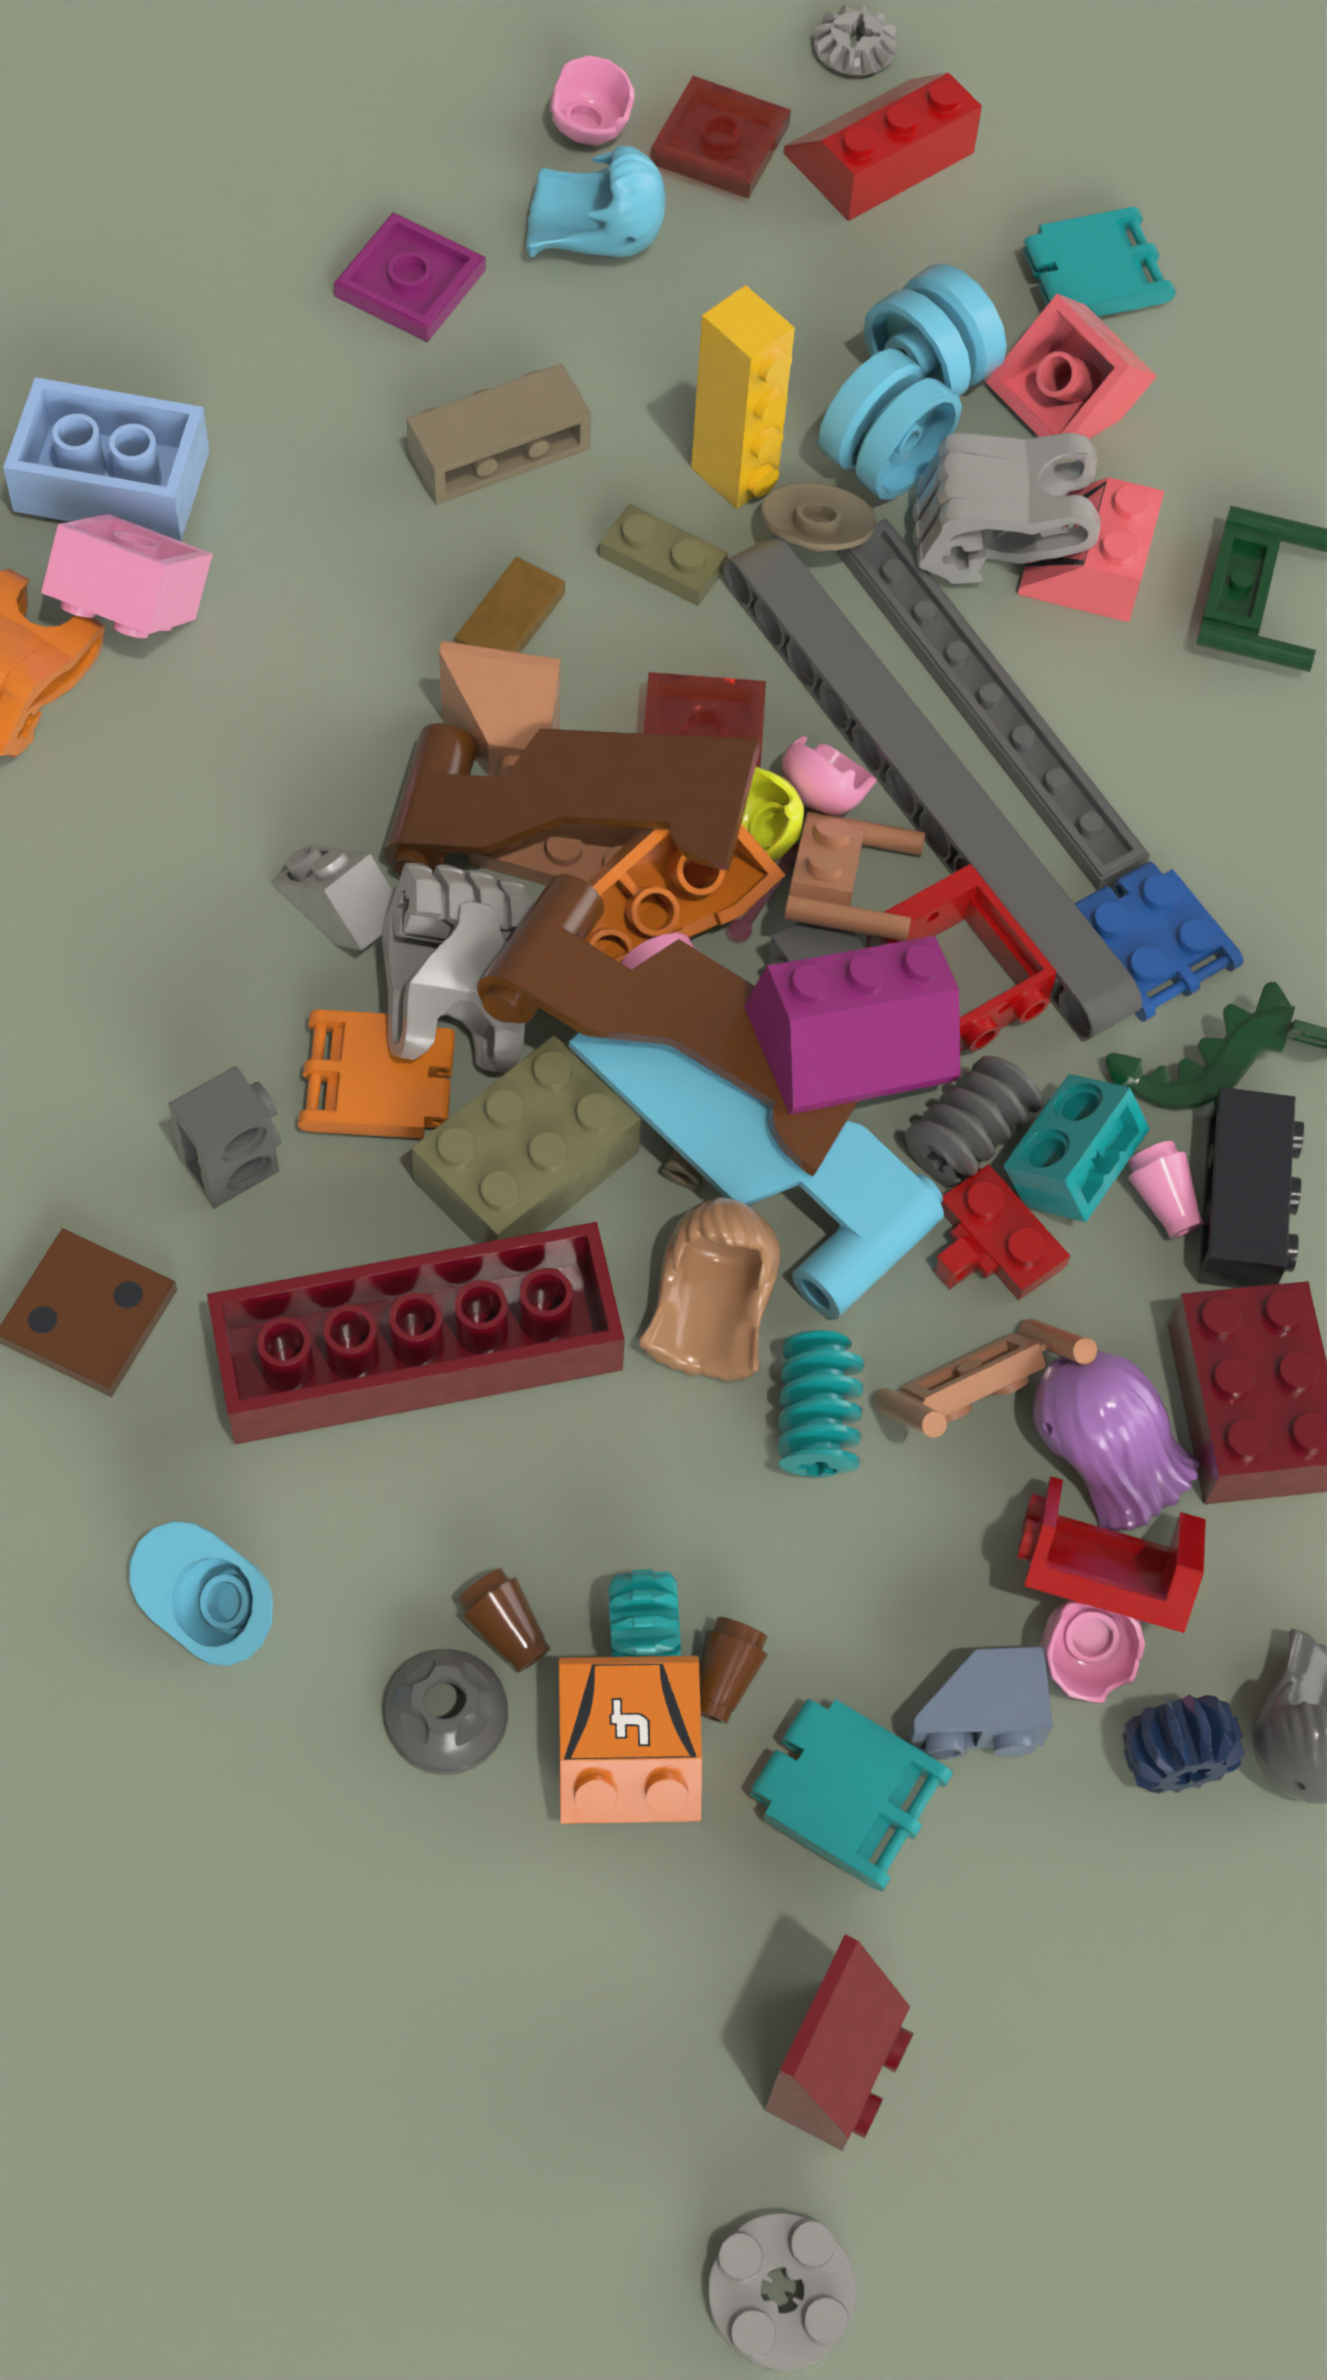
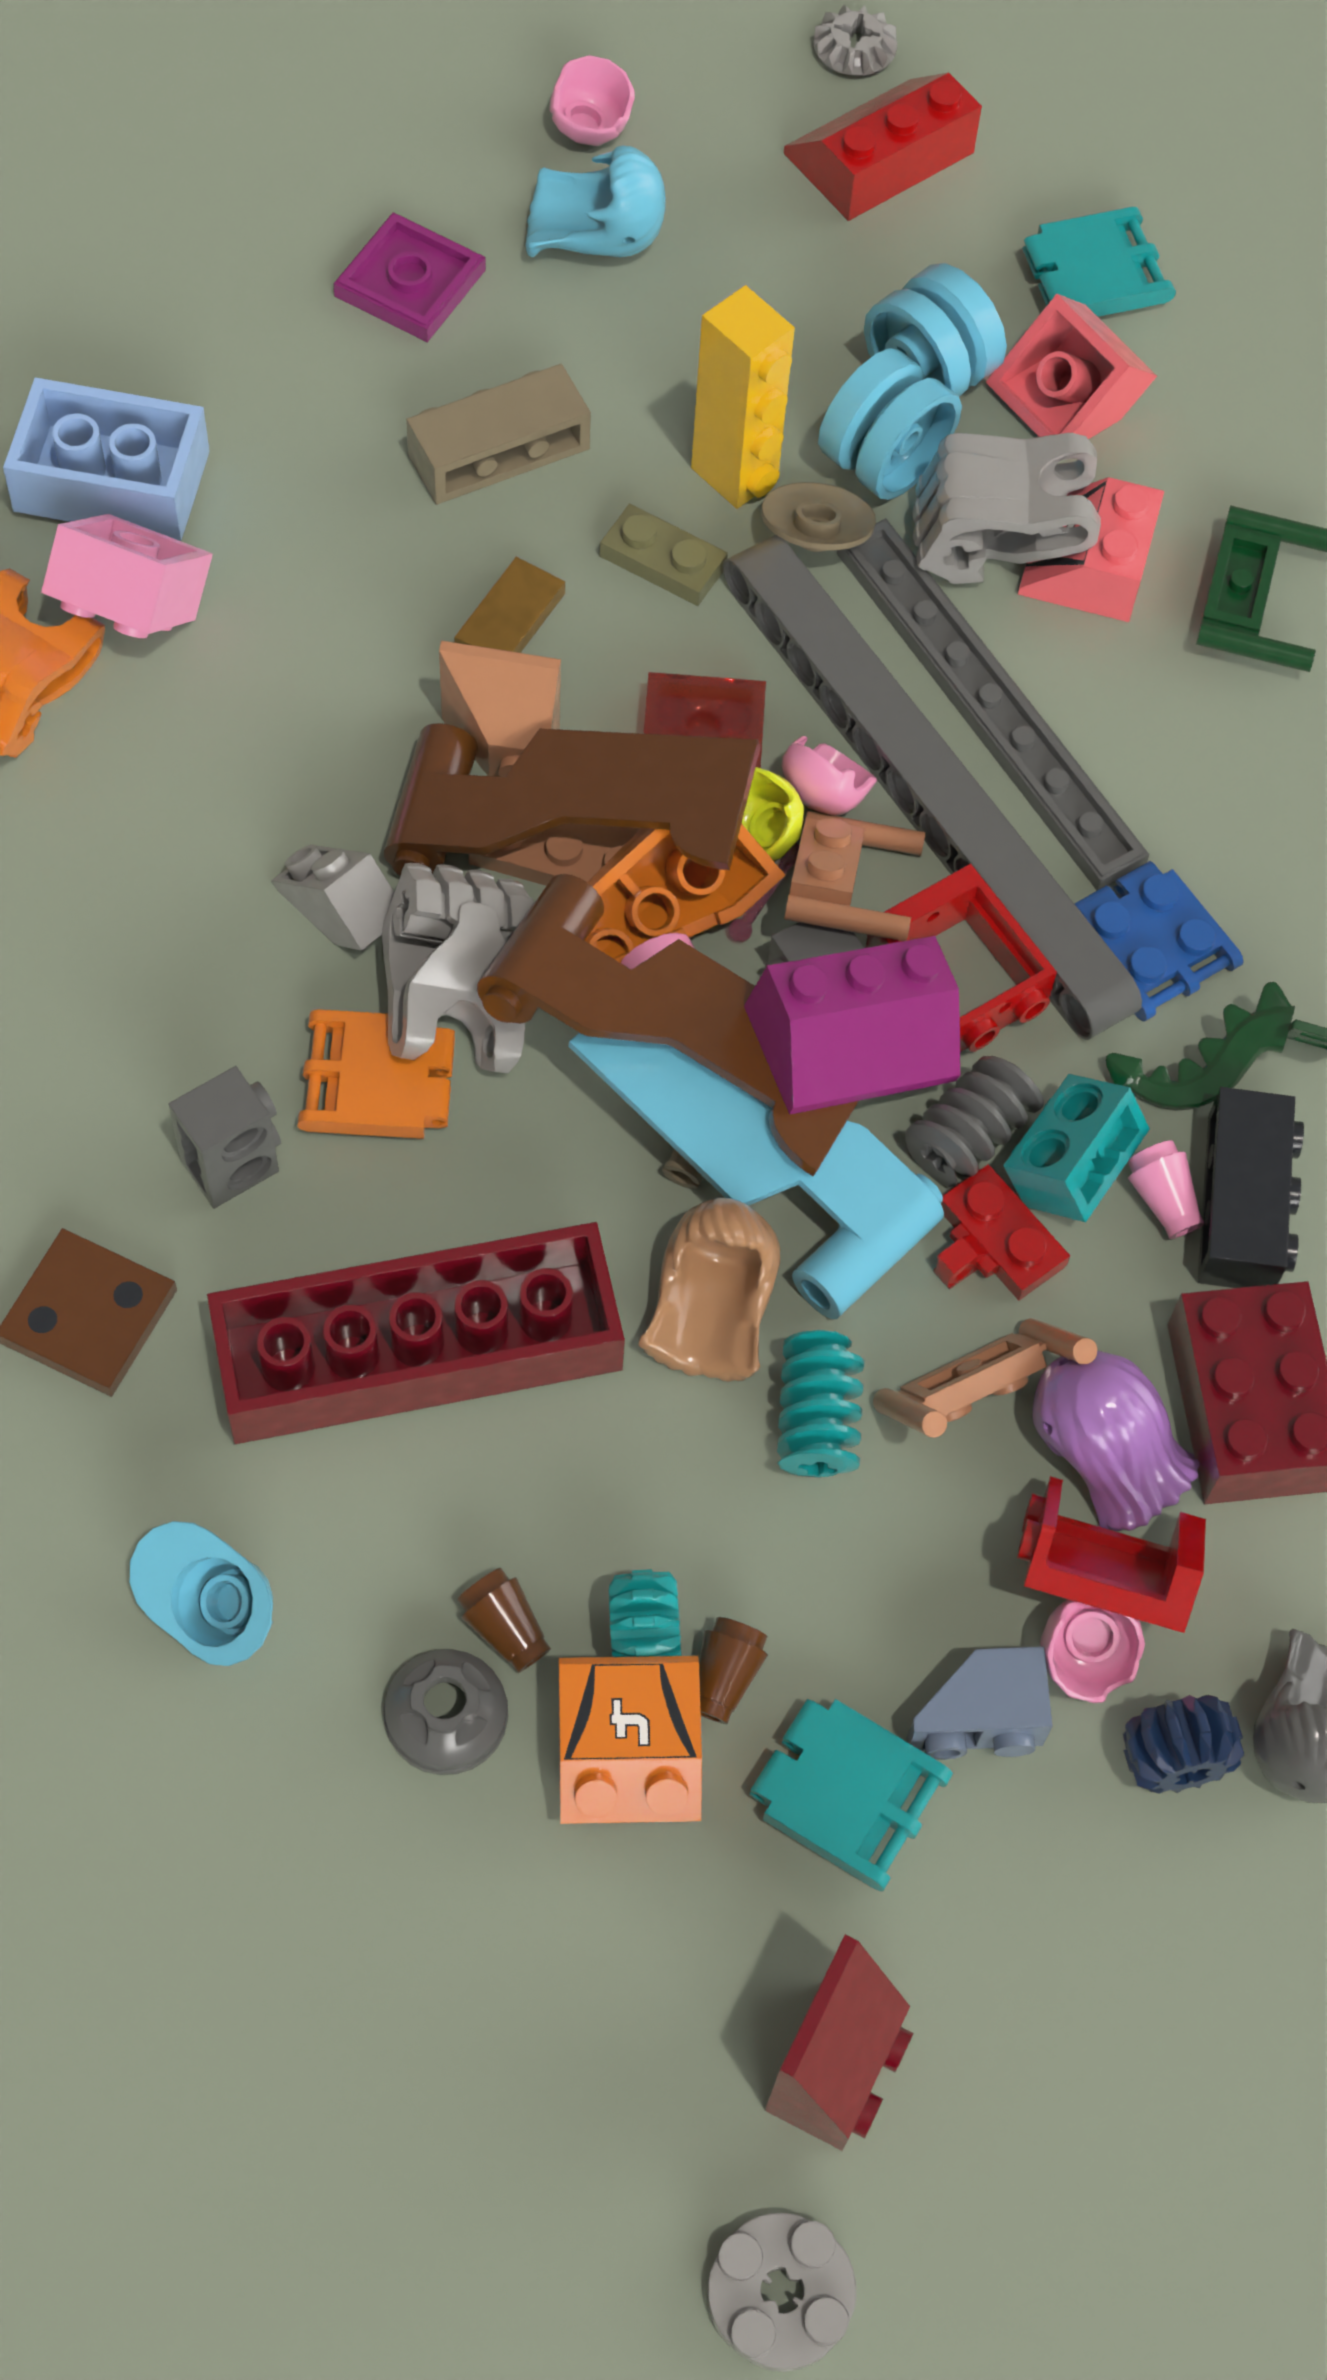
(527, 1146): olive brick -> none
(720, 136): clear red plate -> none

